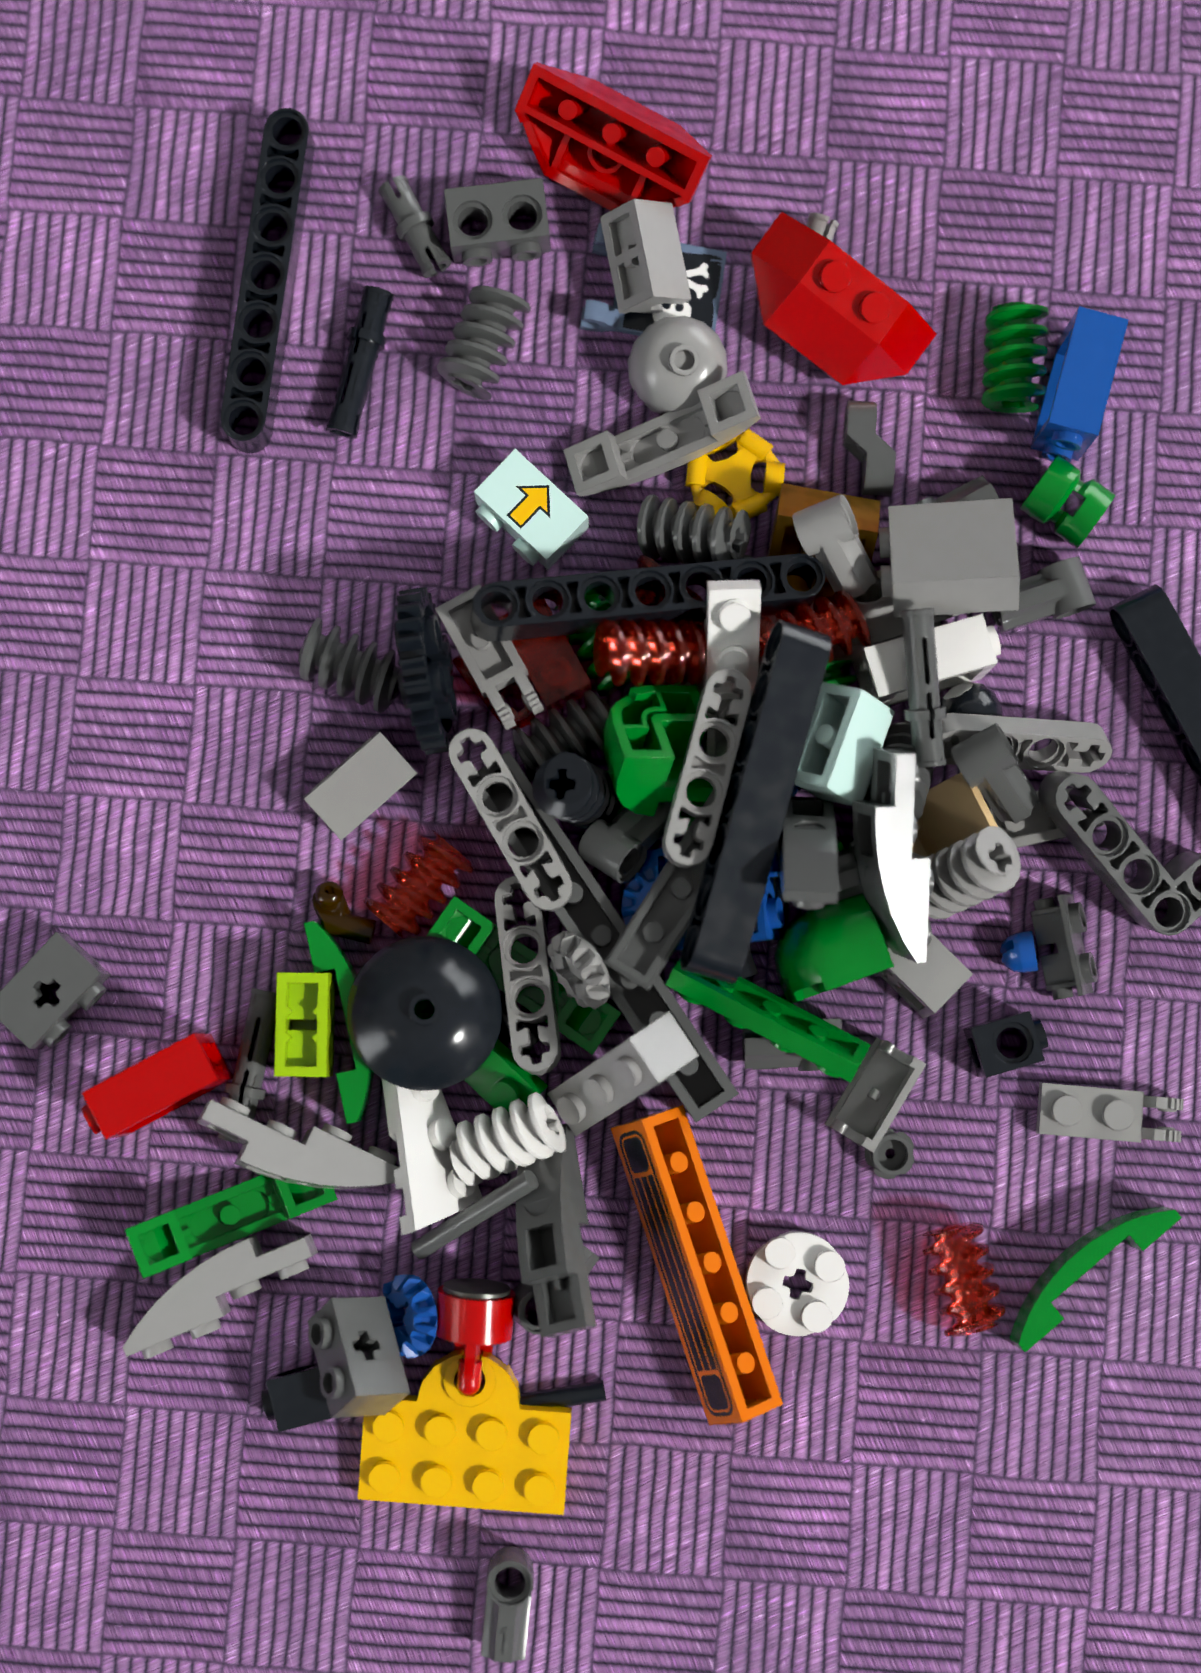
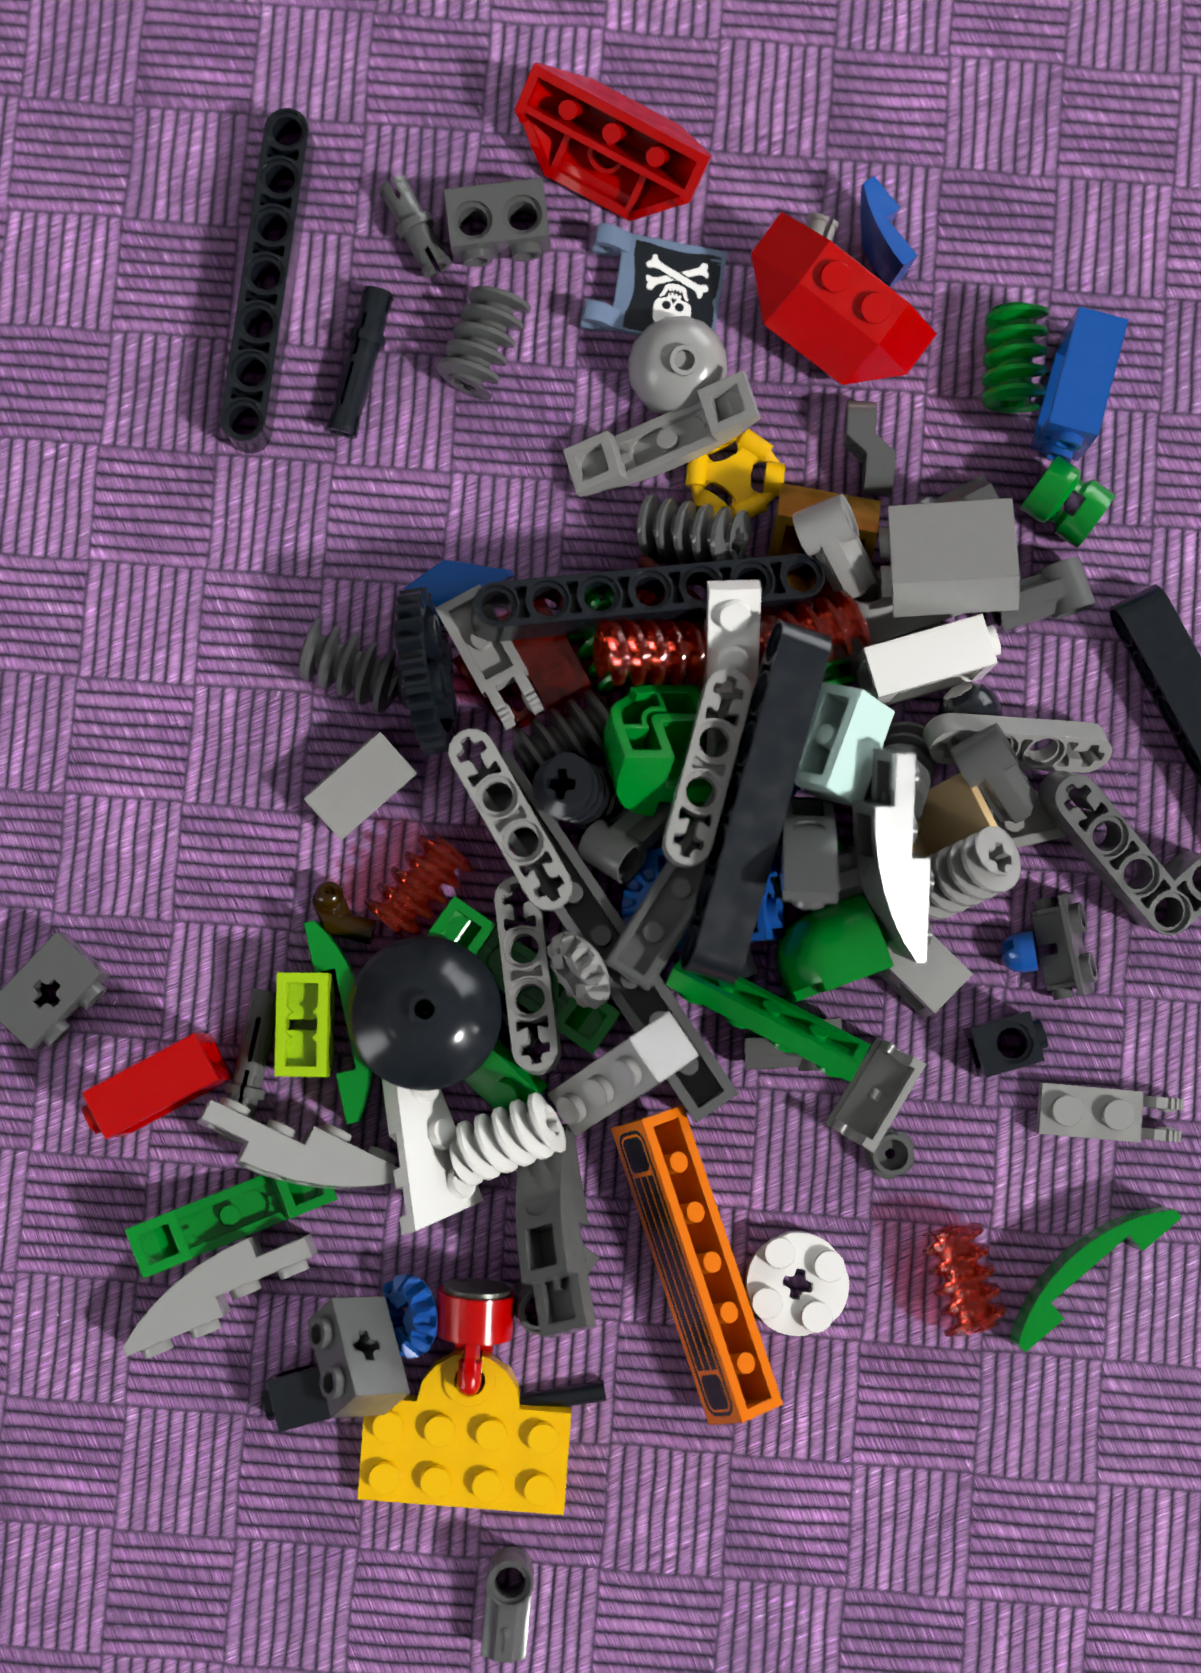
(455, 577): none -> blue slope
(475, 1214): dark grey bar -> none
(530, 510): light aqua brick -> none
(645, 256): light grey hinge -> none
(880, 240): none -> blue slope
(923, 687): dark grey pin -> none

